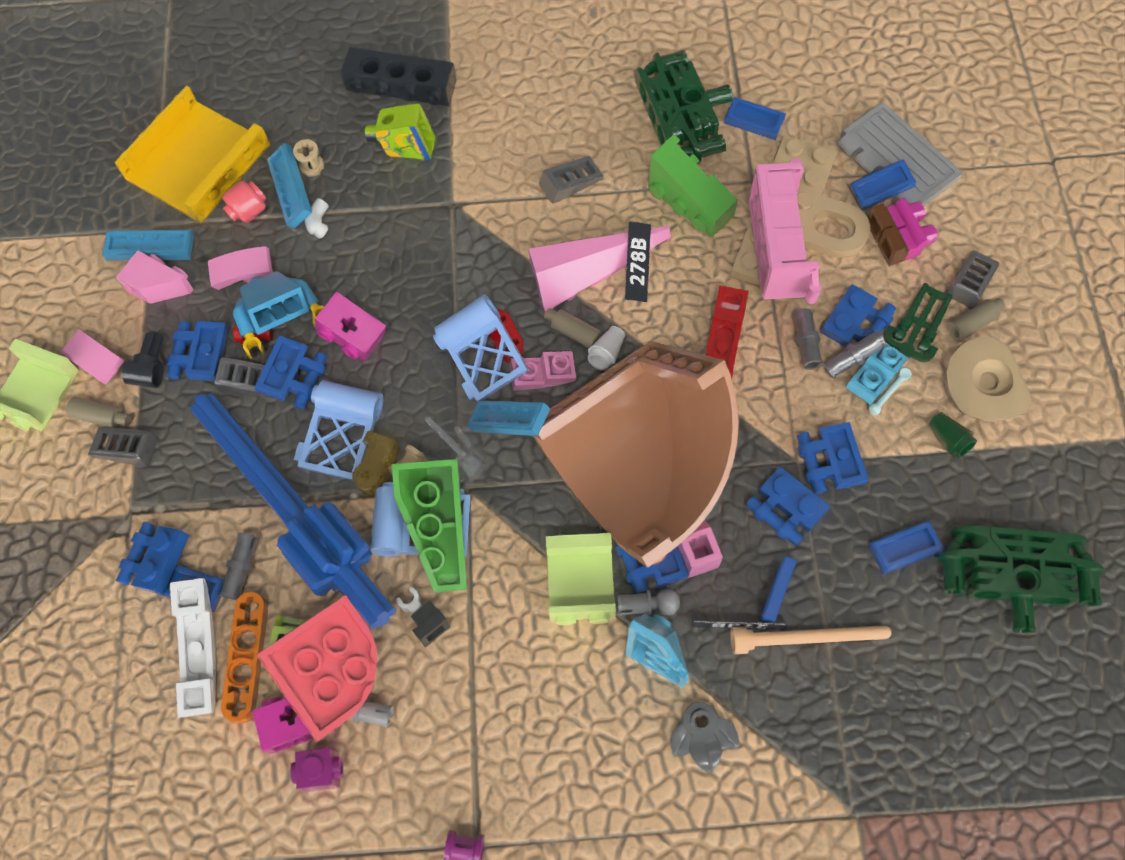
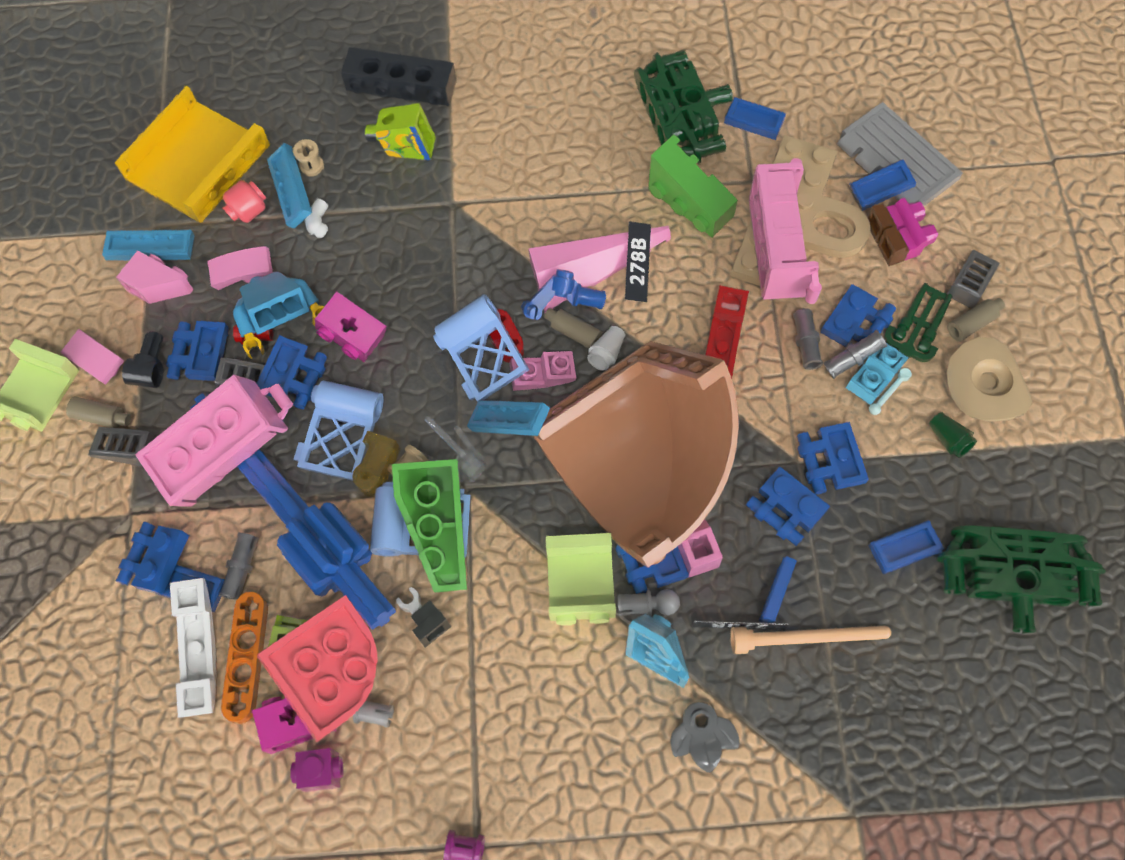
(213, 439): none -> bright pink container
(557, 190): flat silver slope -> none
(564, 286): none -> blue pin

